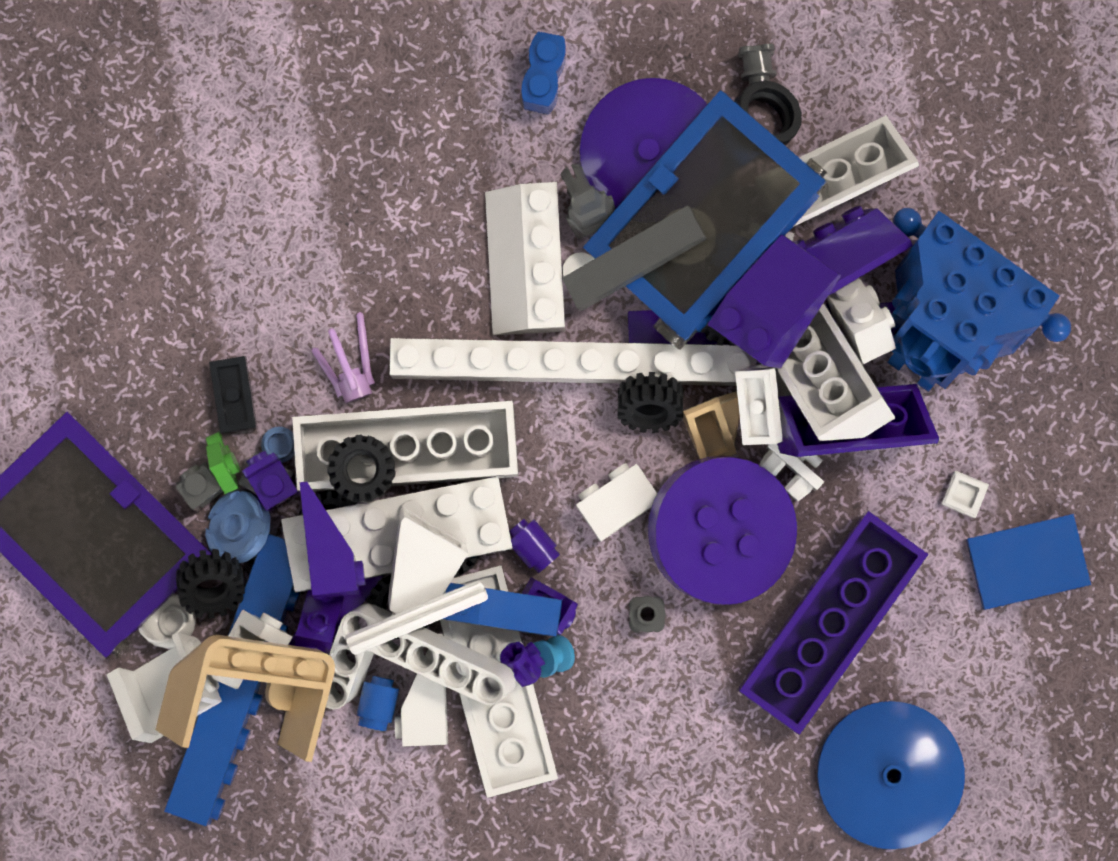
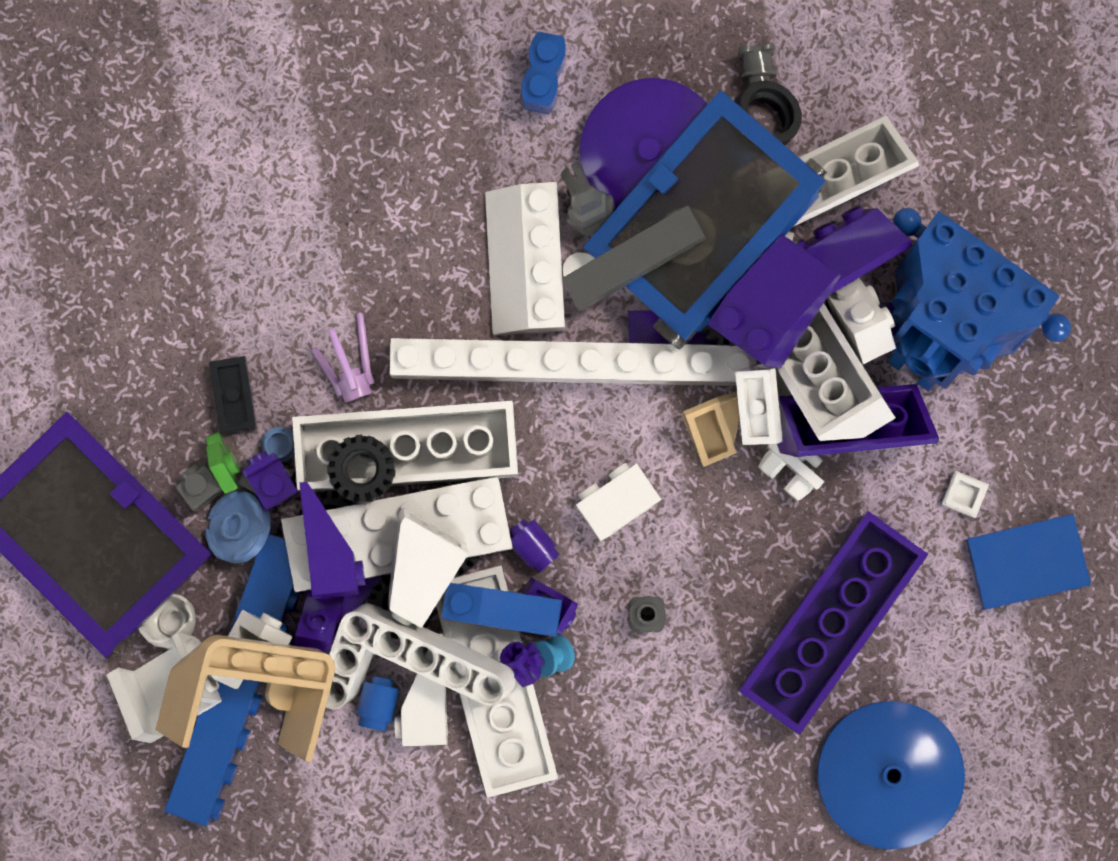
(210, 568): black tyre -> none
(416, 617): white axle -> none
(650, 402): black tyre -> none
(722, 530): dark purple piece -> none

